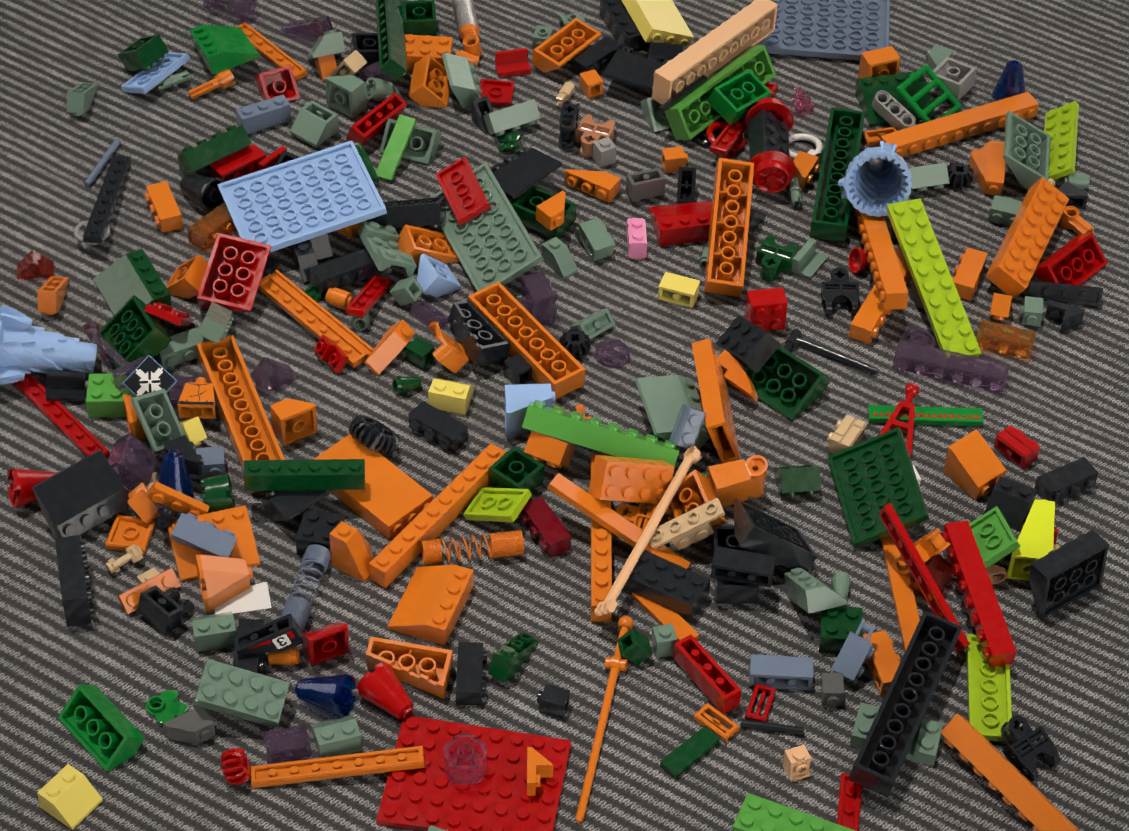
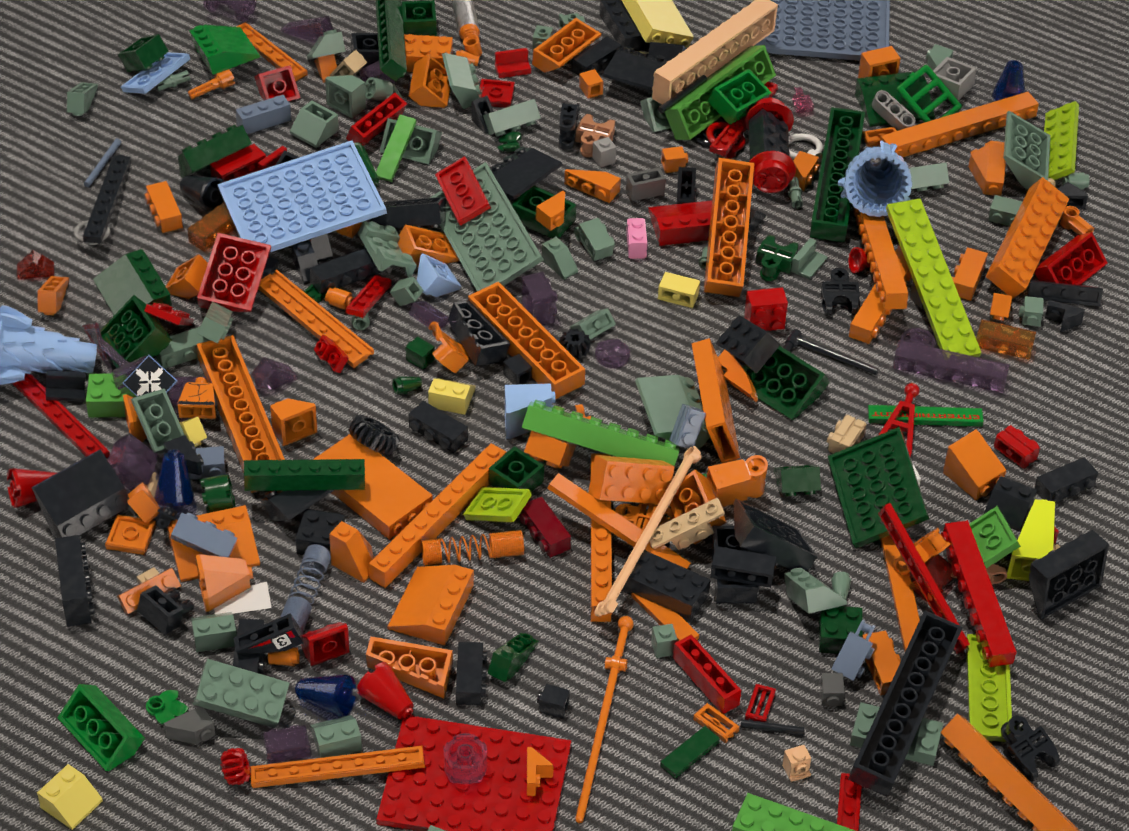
(133, 554): tan bar -> none
(175, 500): orange plate -> none
(389, 346): orange slope -> none
(565, 93): tan bar -> none
(634, 646): dark green brick -> none
(781, 672): sand blue brick -> none
(960, 175): black gear -> none

